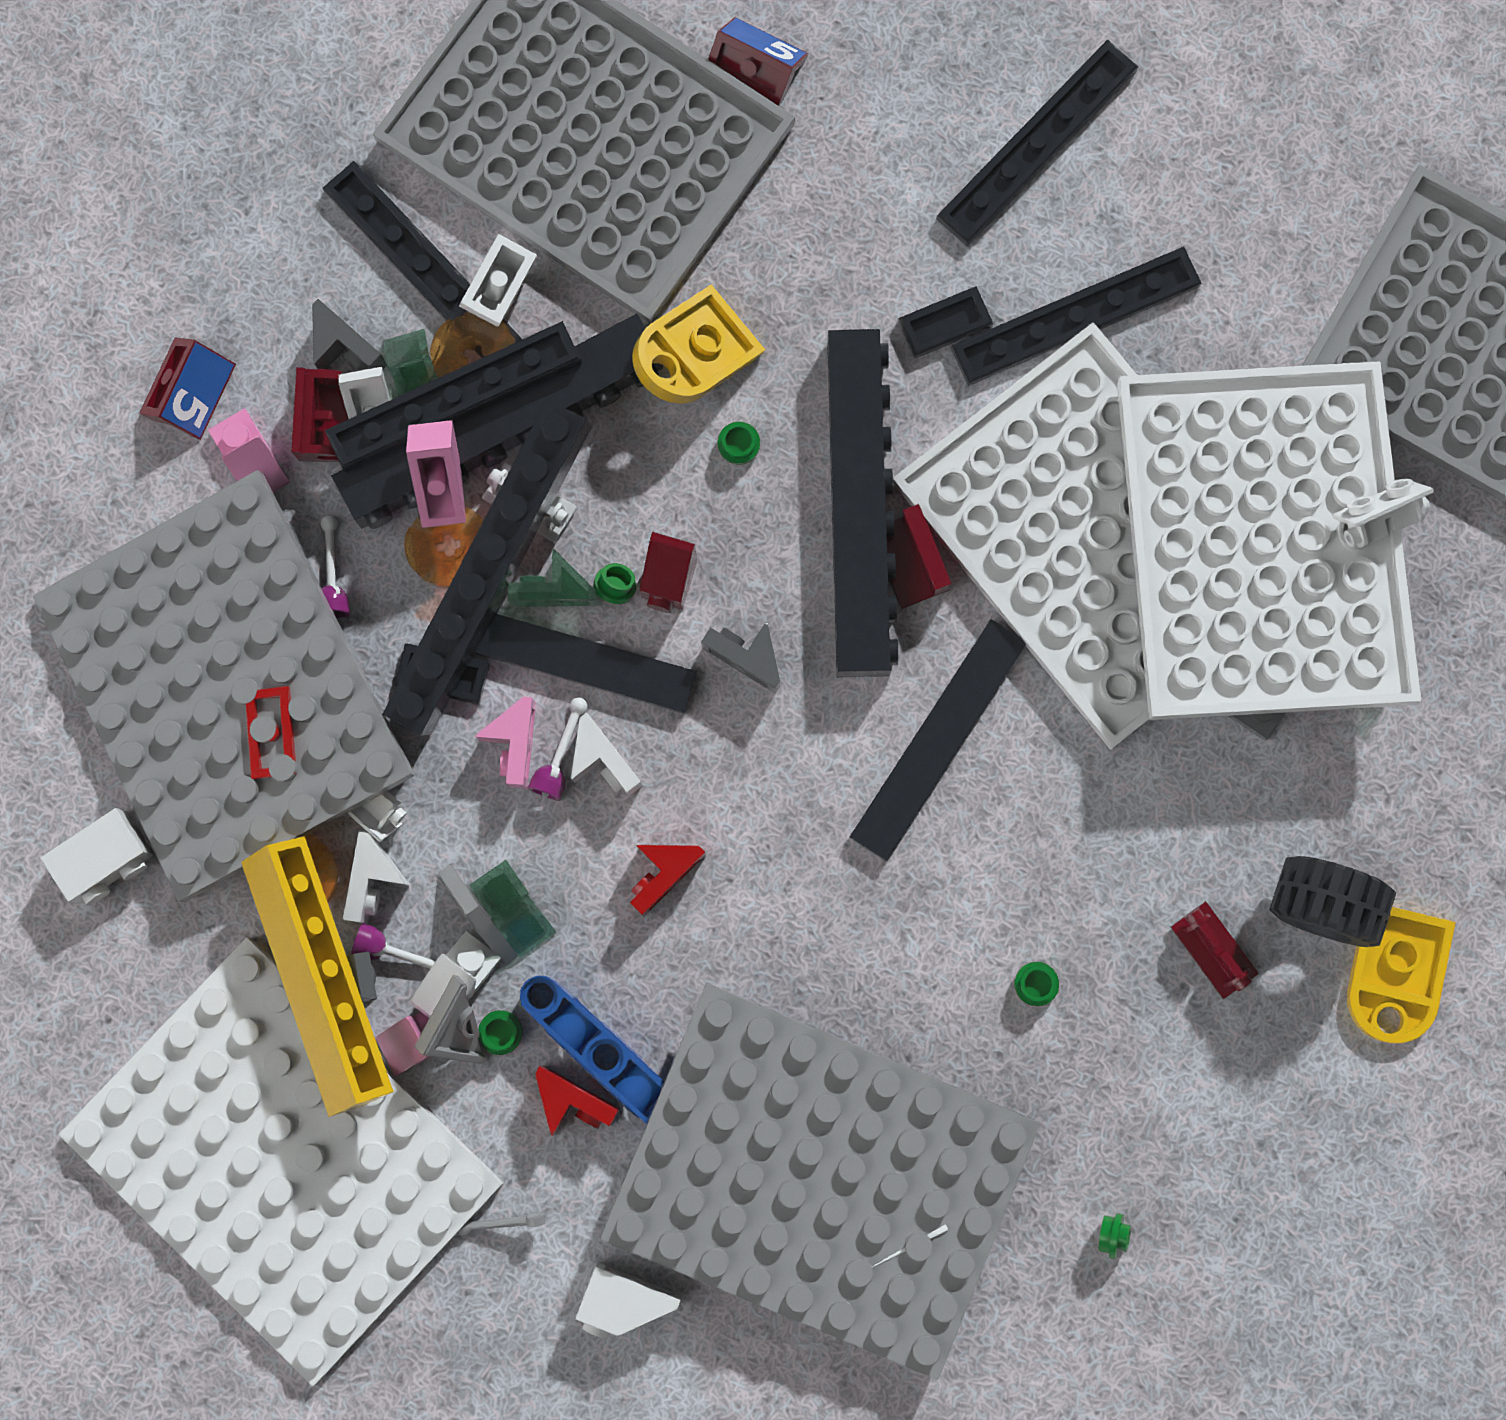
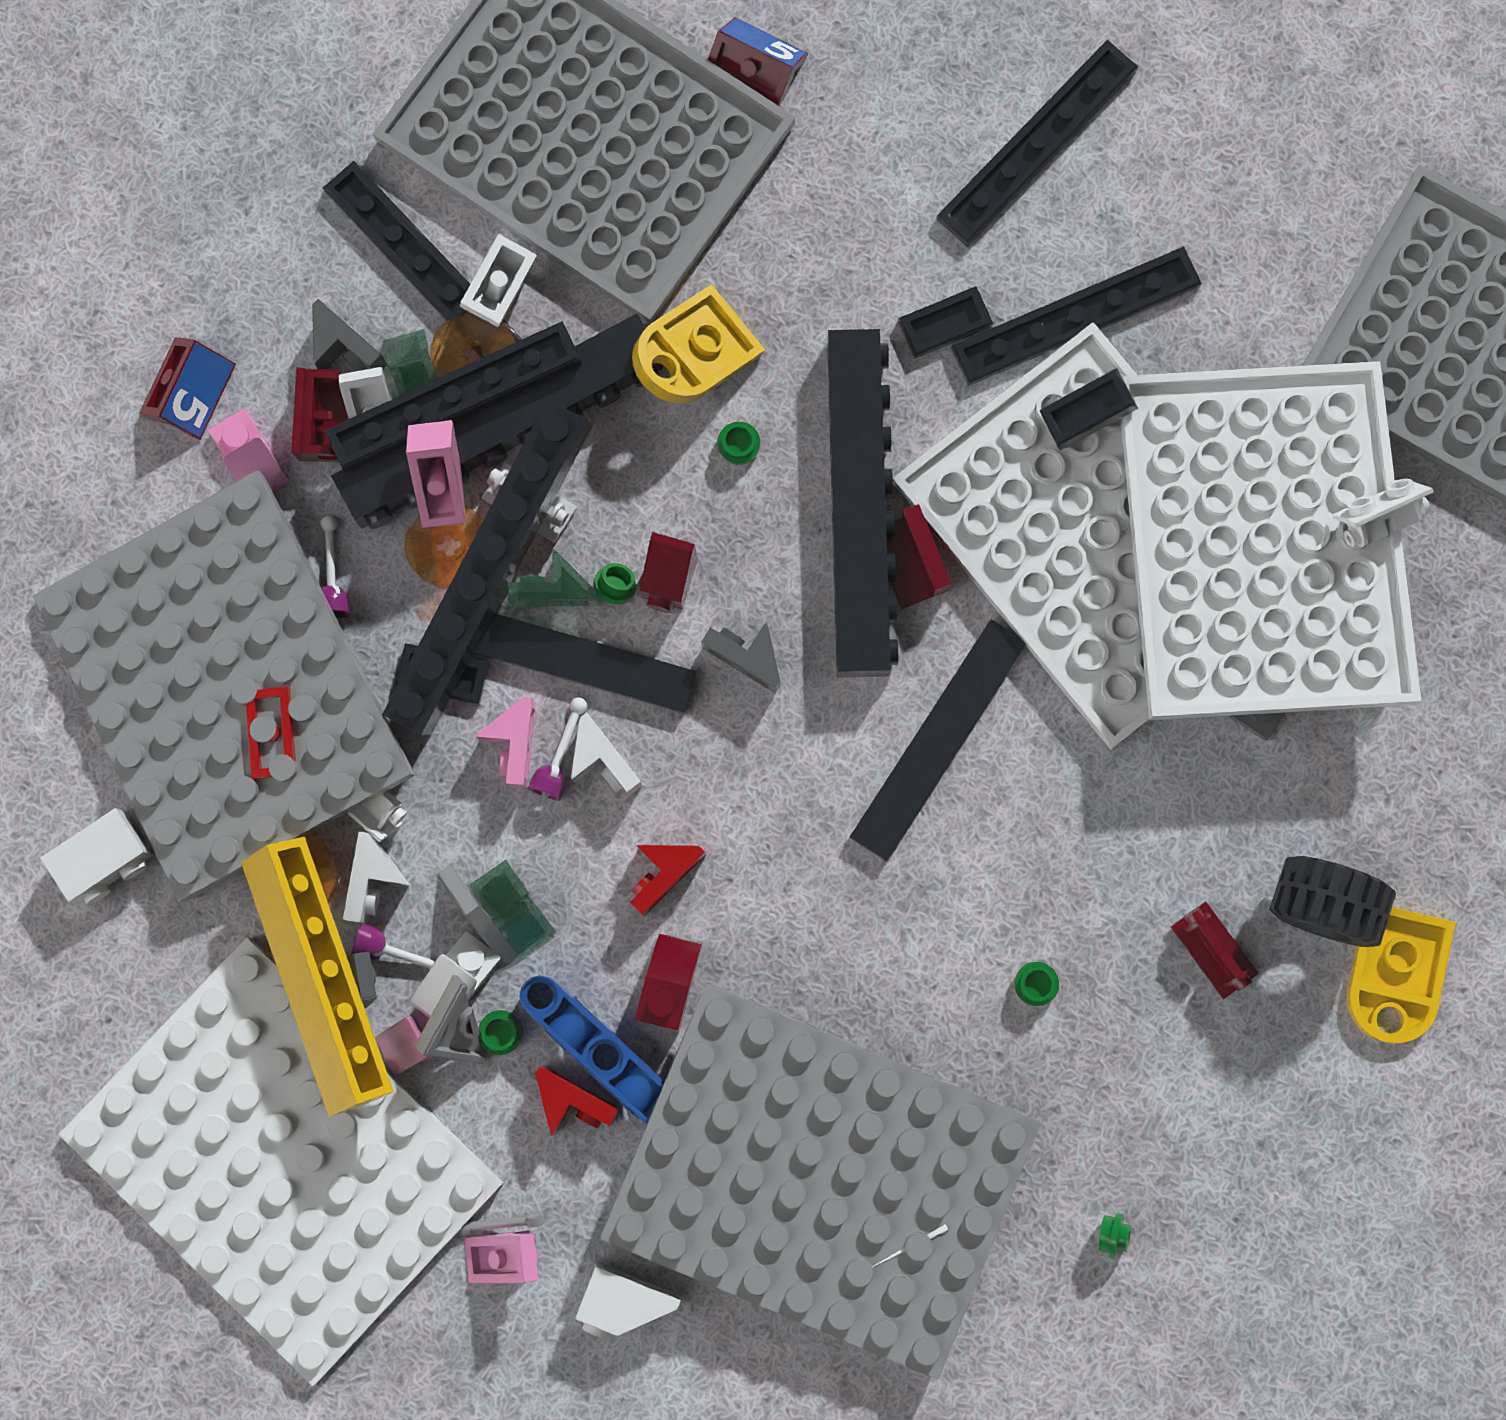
(502, 1258): none -> bright pink slope
(668, 982): none -> dark red slope
(1088, 409): none -> black tile

